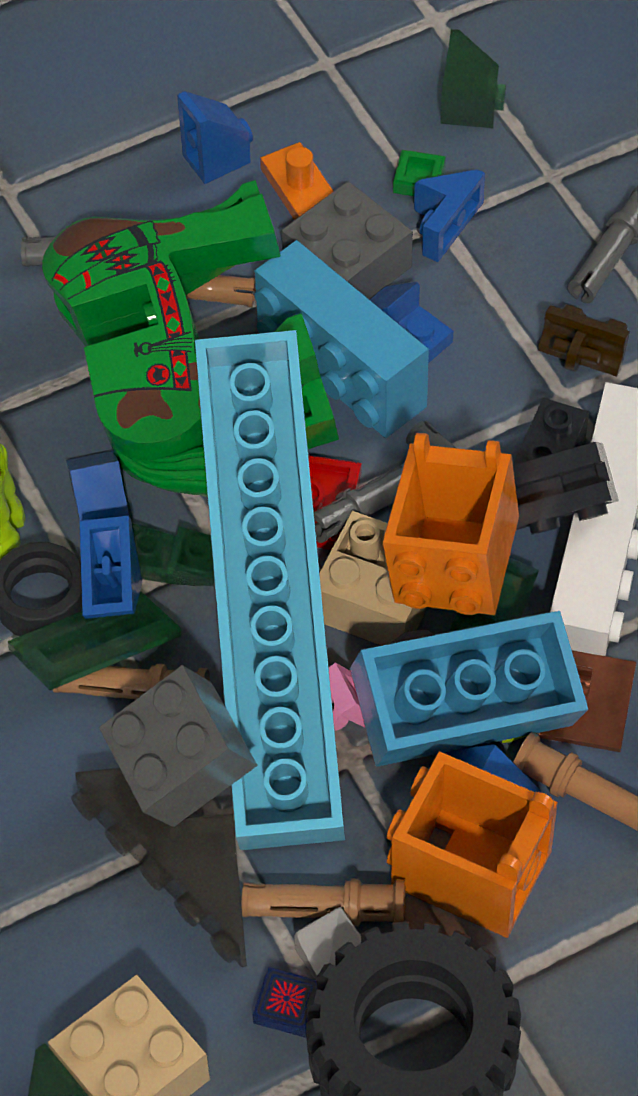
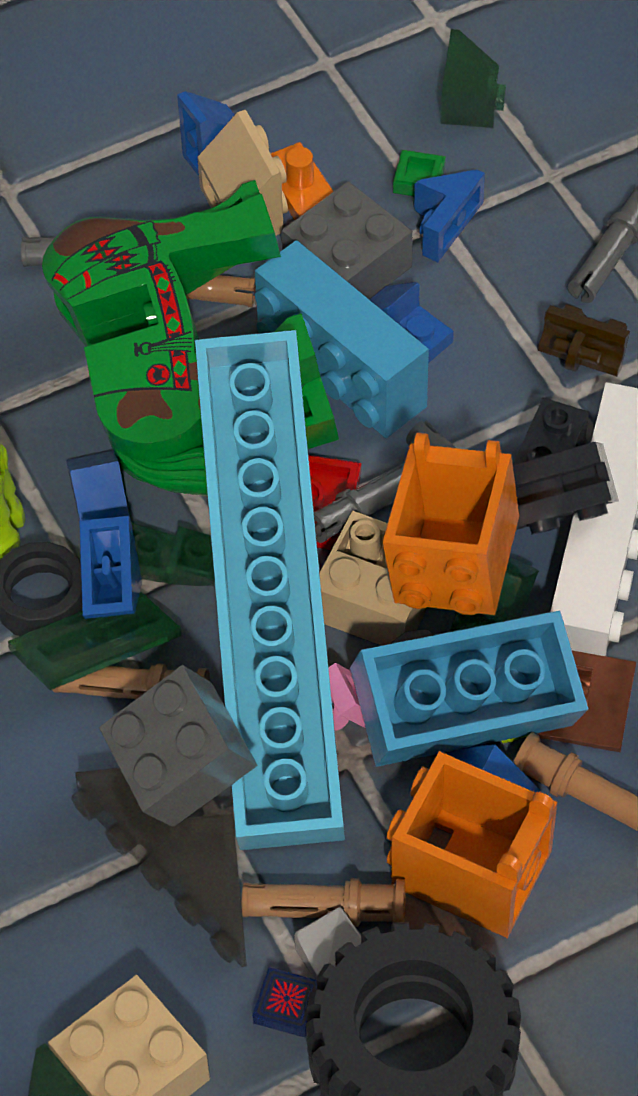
(240, 156): none -> tan slope

